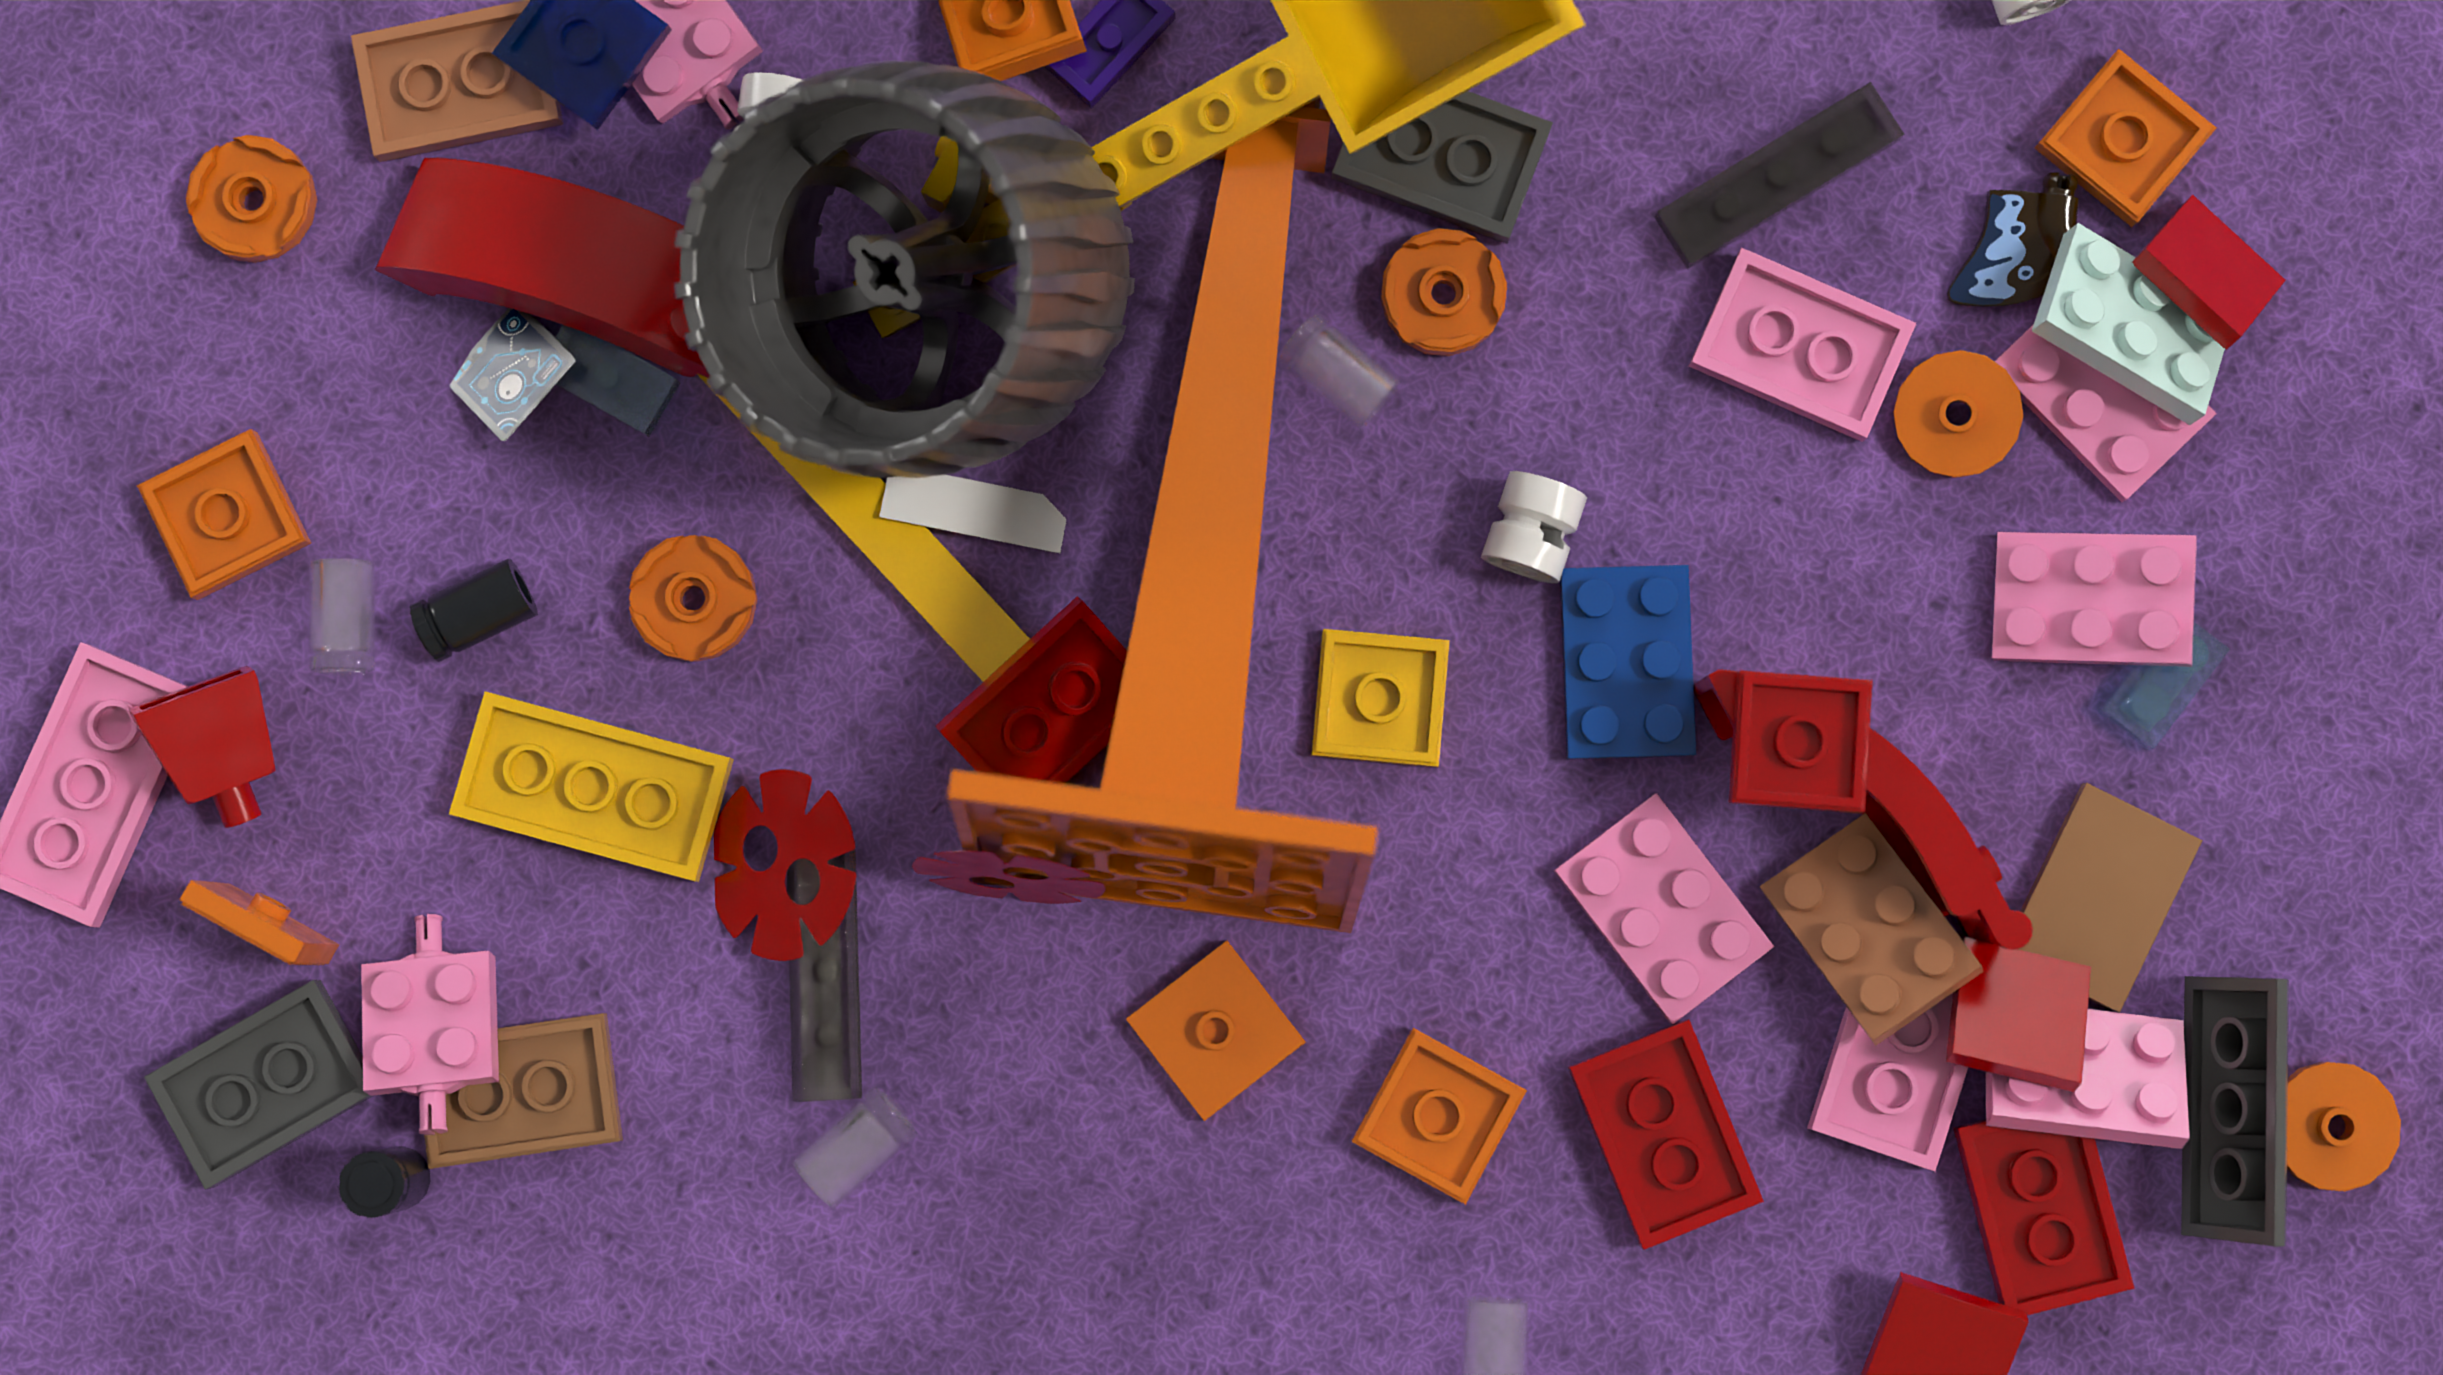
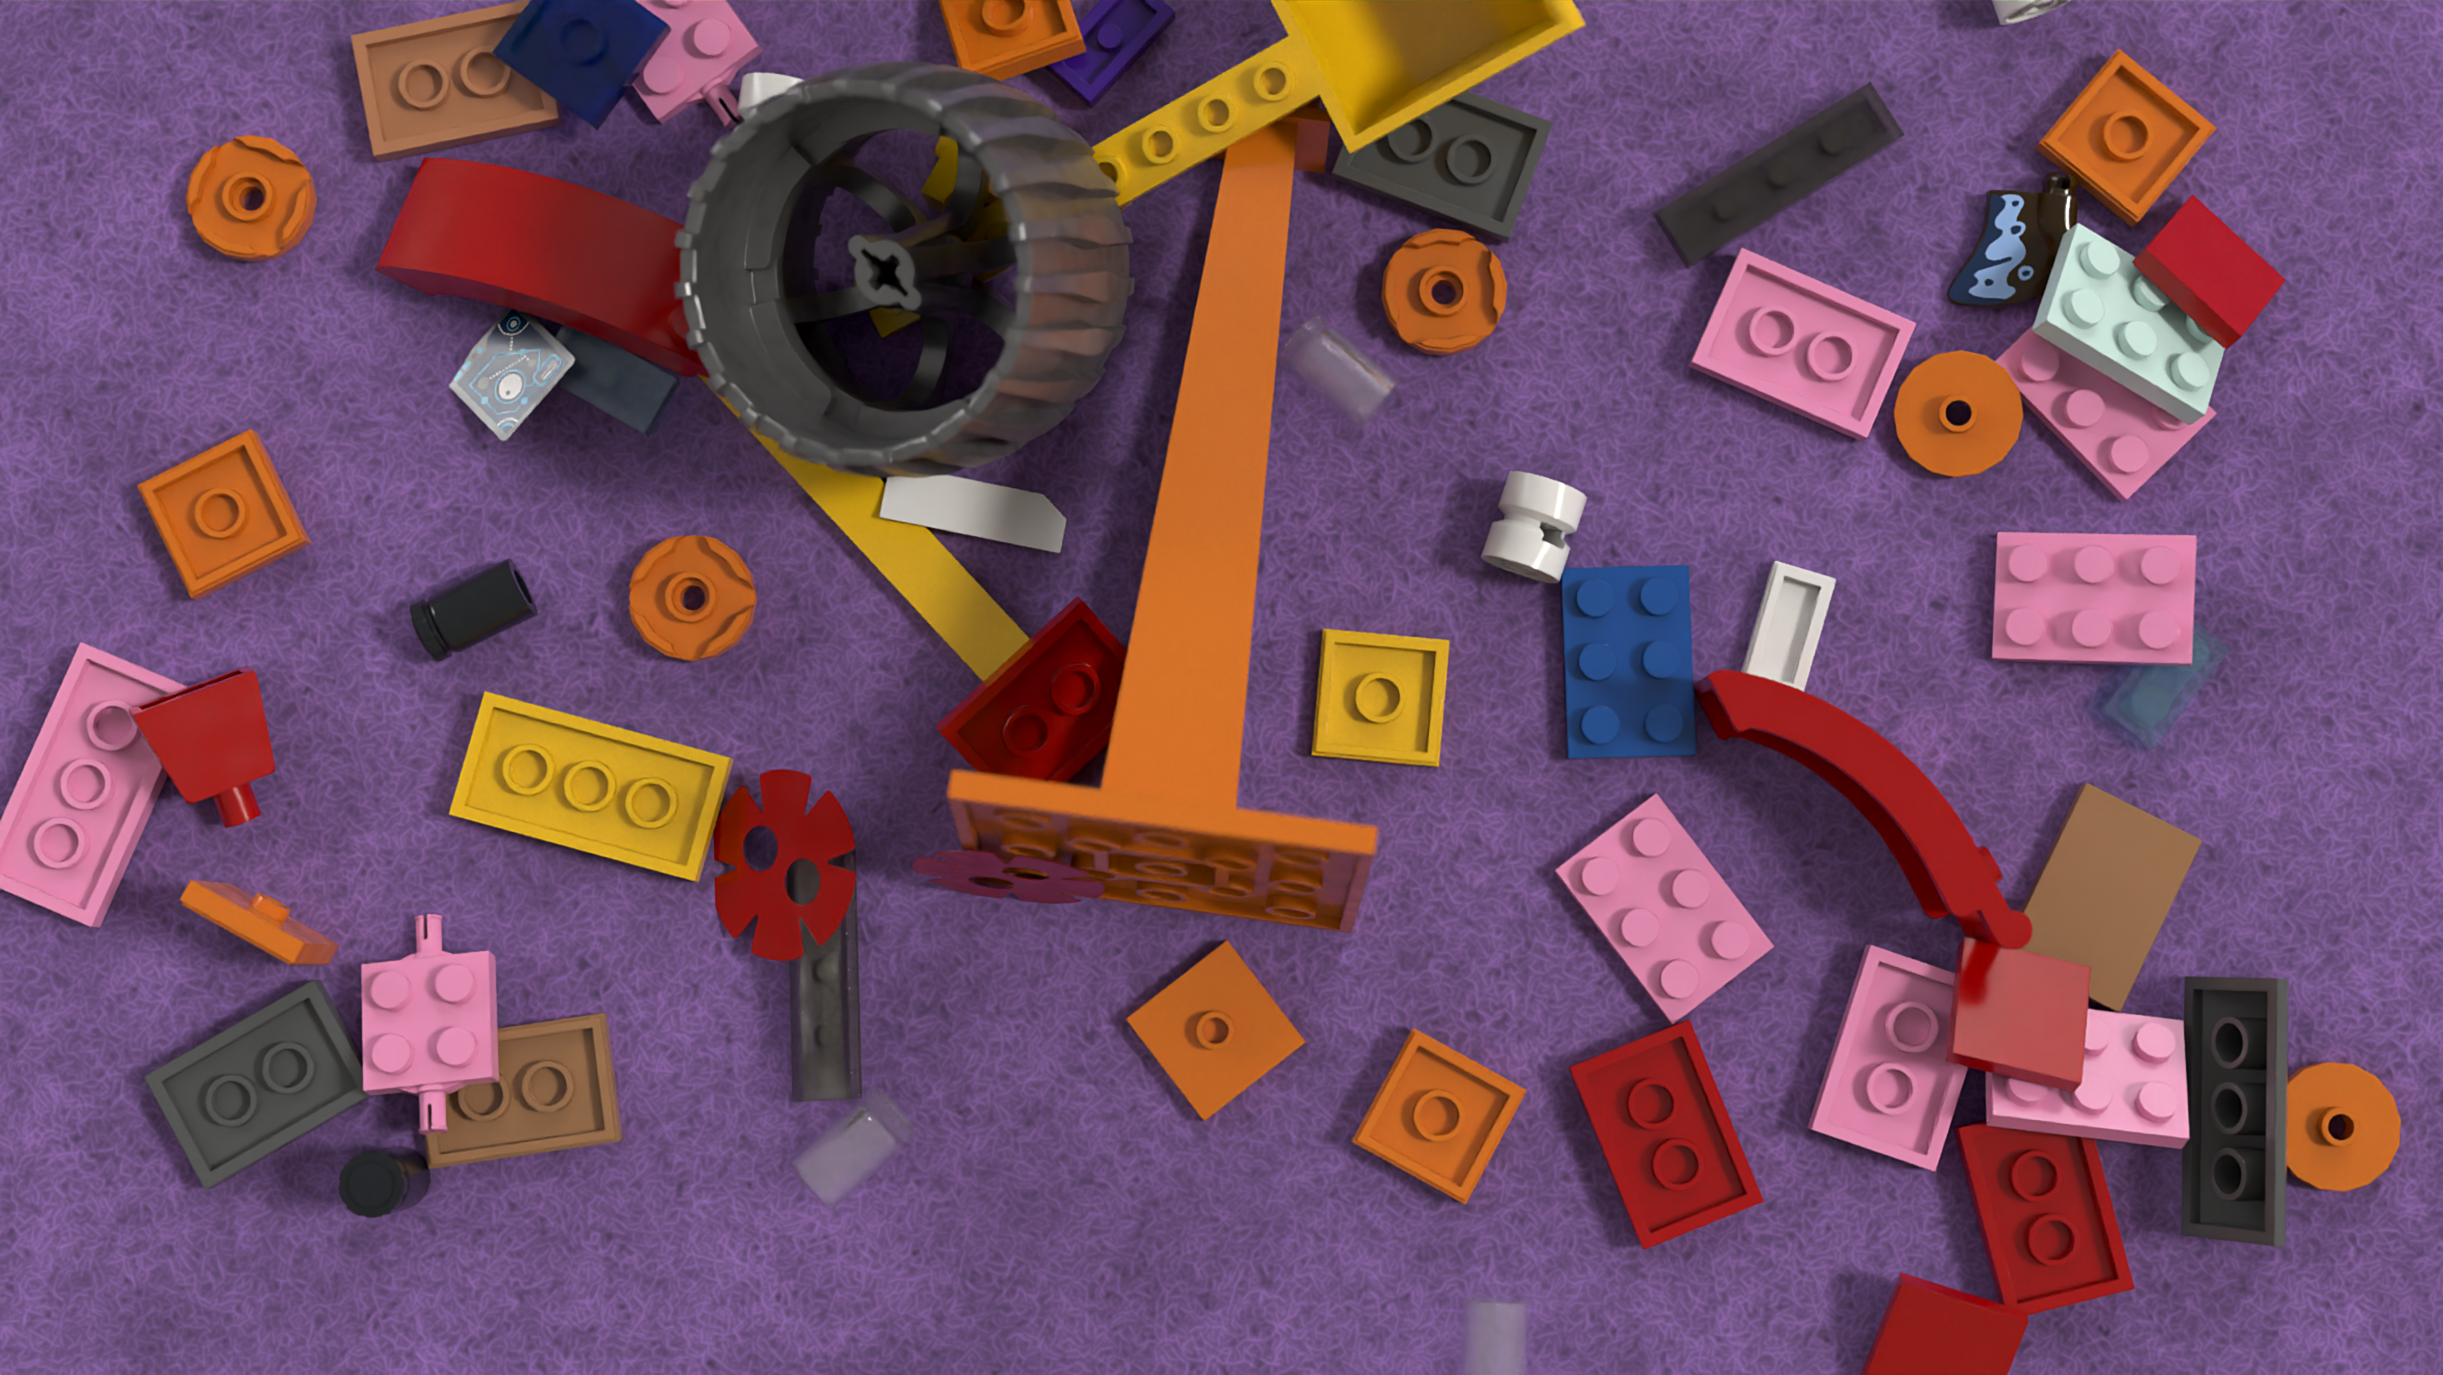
(342, 616): clear piece -> none
(1788, 625): none -> white tile
(1800, 741): red tile -> none
(1871, 929): nougat plate -> none

